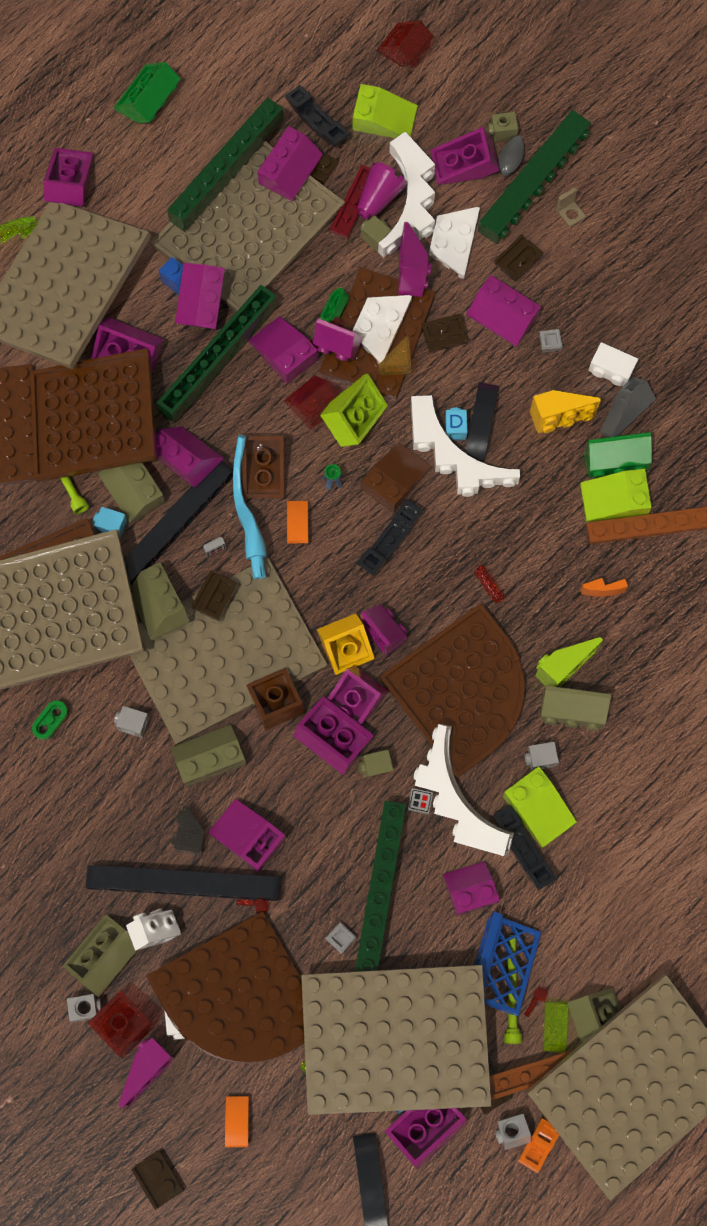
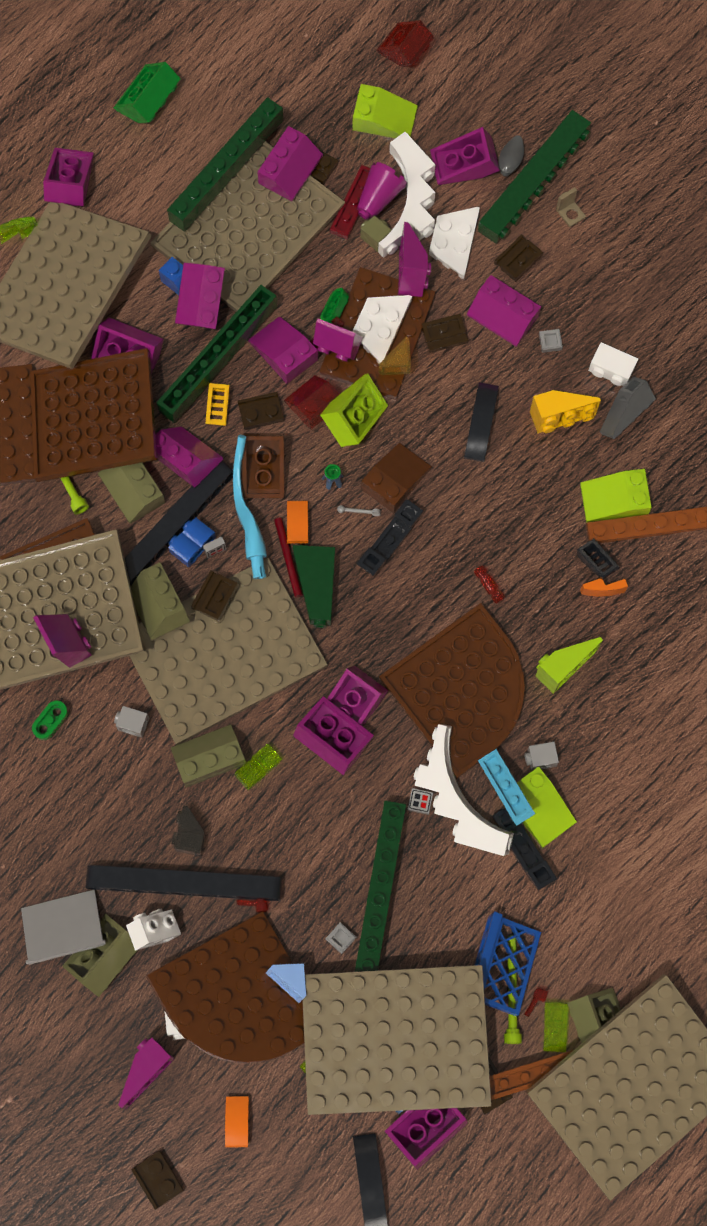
(62, 927): none -> light grey piece
(64, 638): none -> magenta slope
(74, 1007): light grey brick -> none
(109, 520): medium azure brick -> none
(121, 1025): clear red slope -> none
(189, 544): none -> blue brick
(217, 388): none -> yellow slope
(247, 835): magenta slope -> none
(258, 767): none -> clear neon green slope
(260, 411): none -> dark brown plate
(275, 699): reddish brown slope -> none
(288, 558): none -> dark red bar
(290, 978): none -> light blue slope
(315, 118): black slope -> none
(316, 577): none -> dark green slope
(346, 643): yellow slope -> none
(375, 512): none -> light grey hinge
(375, 764): olive brick -> none
(383, 629): magenta slope -> none
(448, 457): white arch -> none
(456, 424): medium azure brick -> none
(471, 889): magenta slope -> none
(503, 126): olive brick -> none
(506, 787): none -> medium azure plate
(517, 1123): light grey brick -> none
(541, 1144): orange slope -> none
(574, 708): olive slope -> none
(593, 546): none -> black slope
(617, 454): slope -> none

